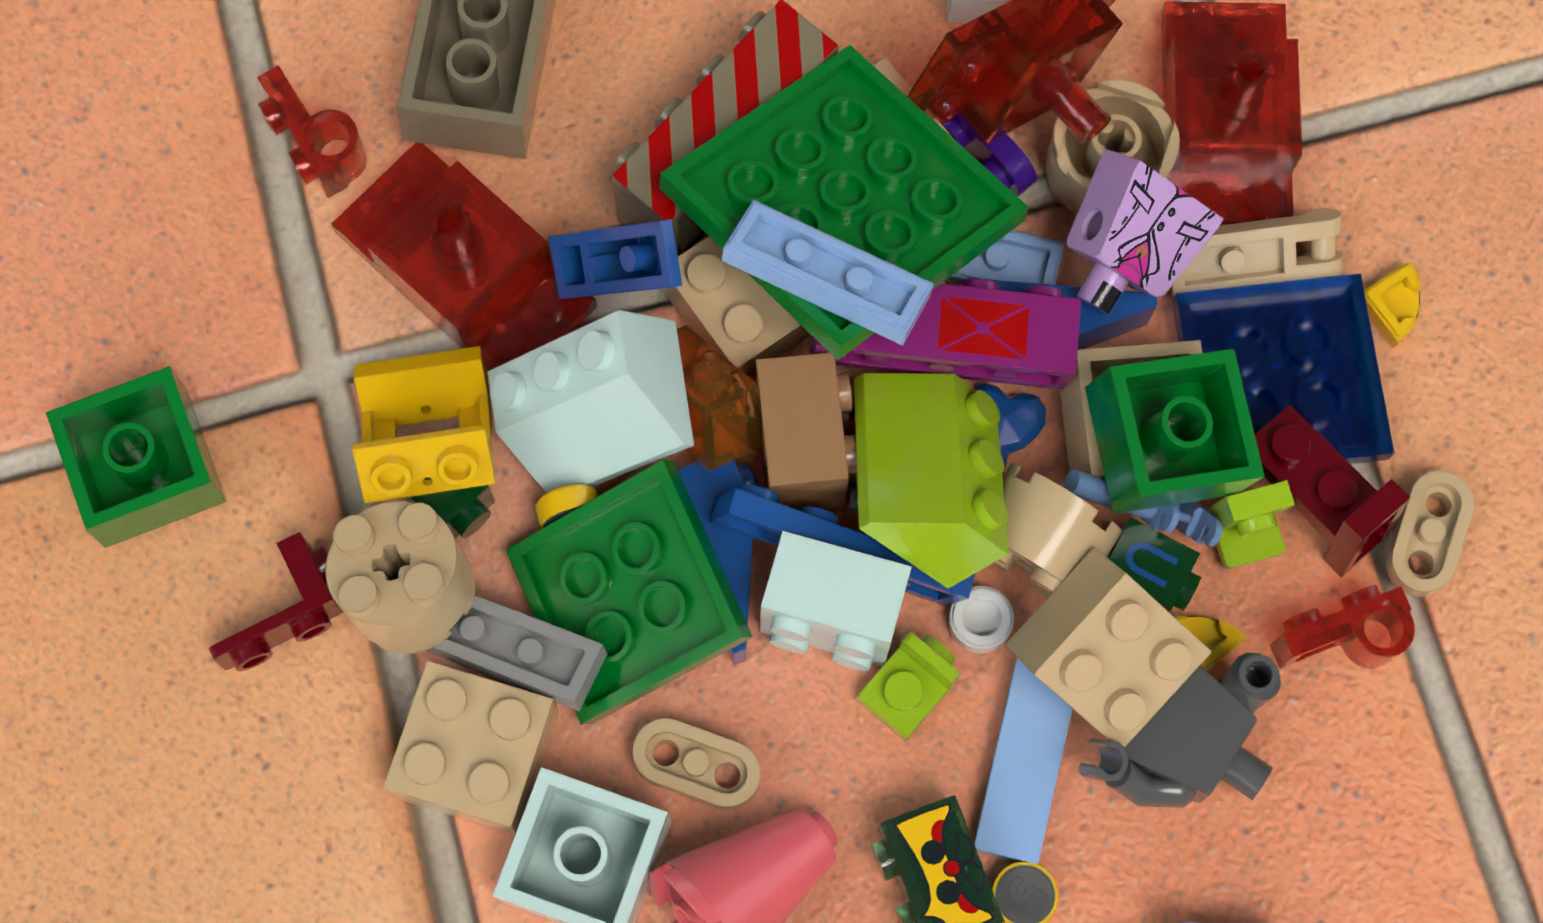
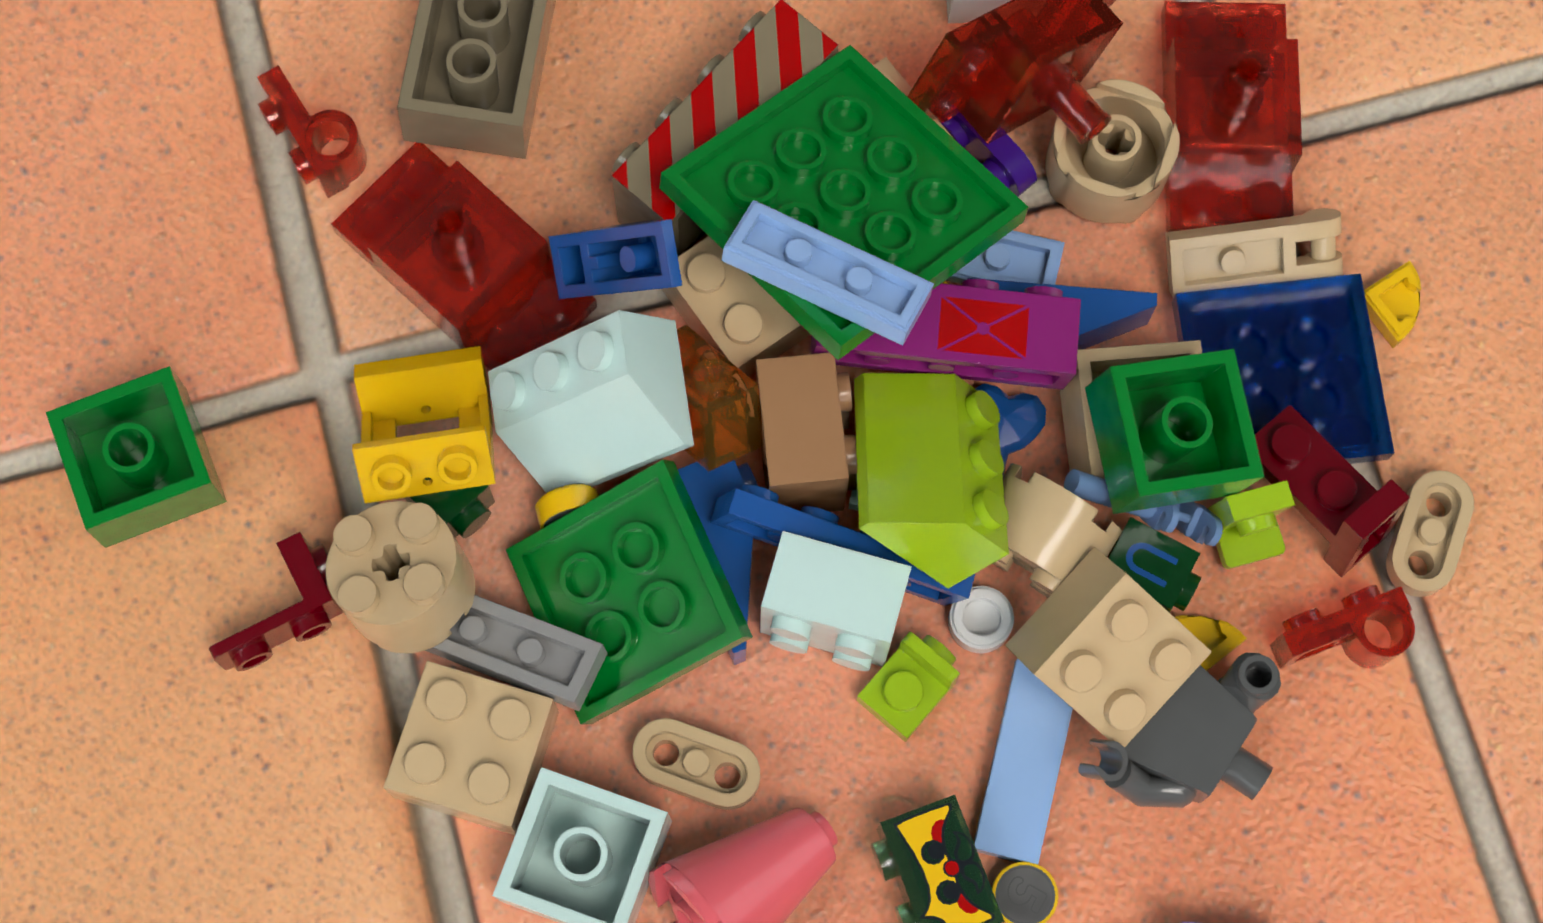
(1136, 231): lavender torso -> none

